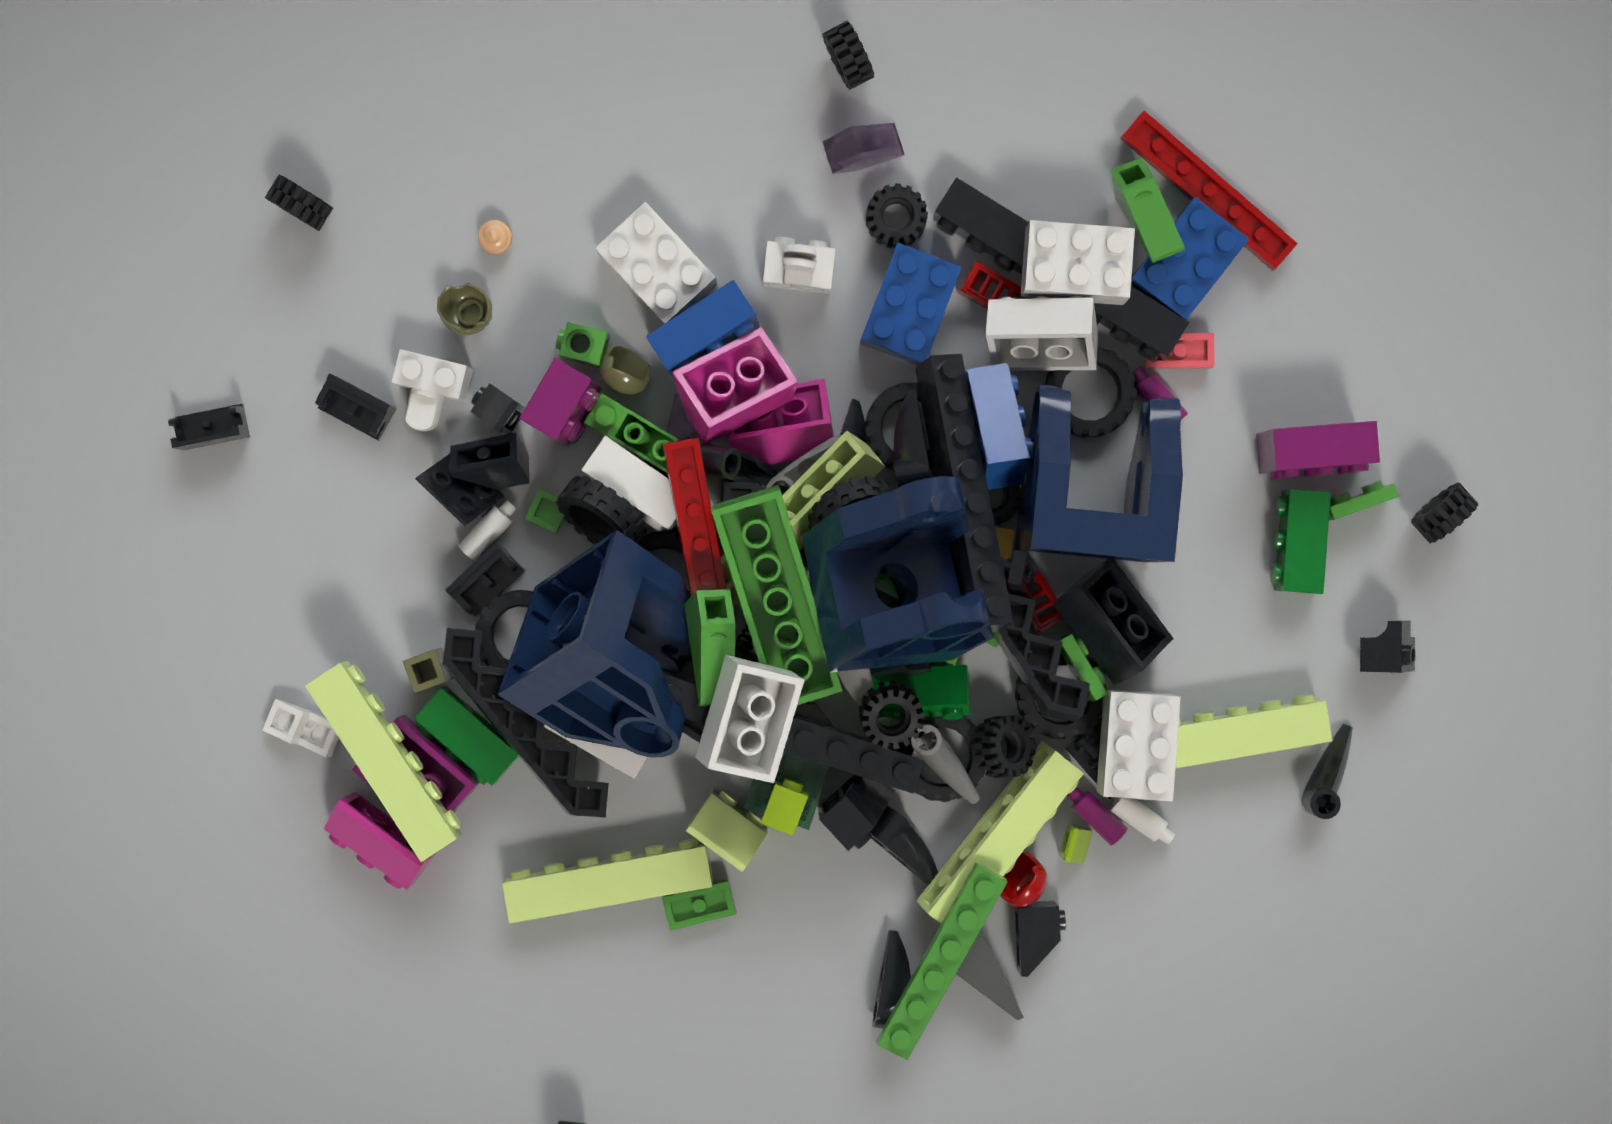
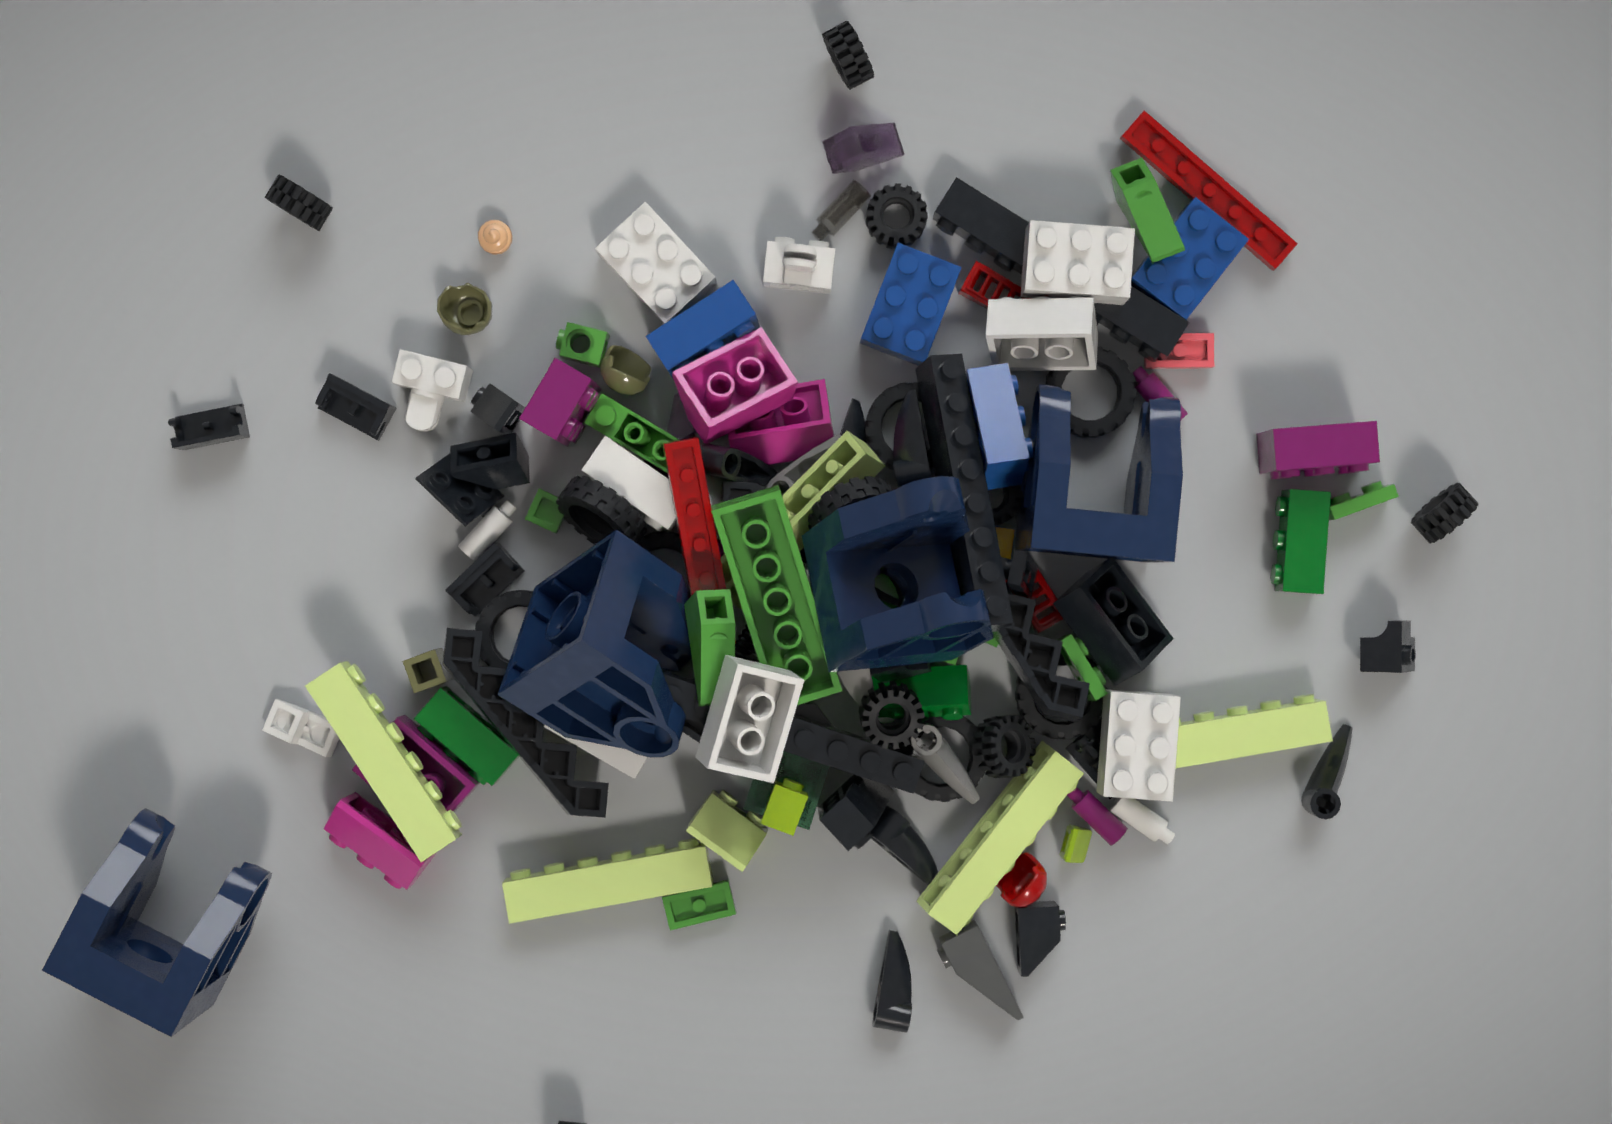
(136, 966): none -> dark blue brick
(841, 210): none -> clear smoke cylinder
(941, 961): bright green plate -> none

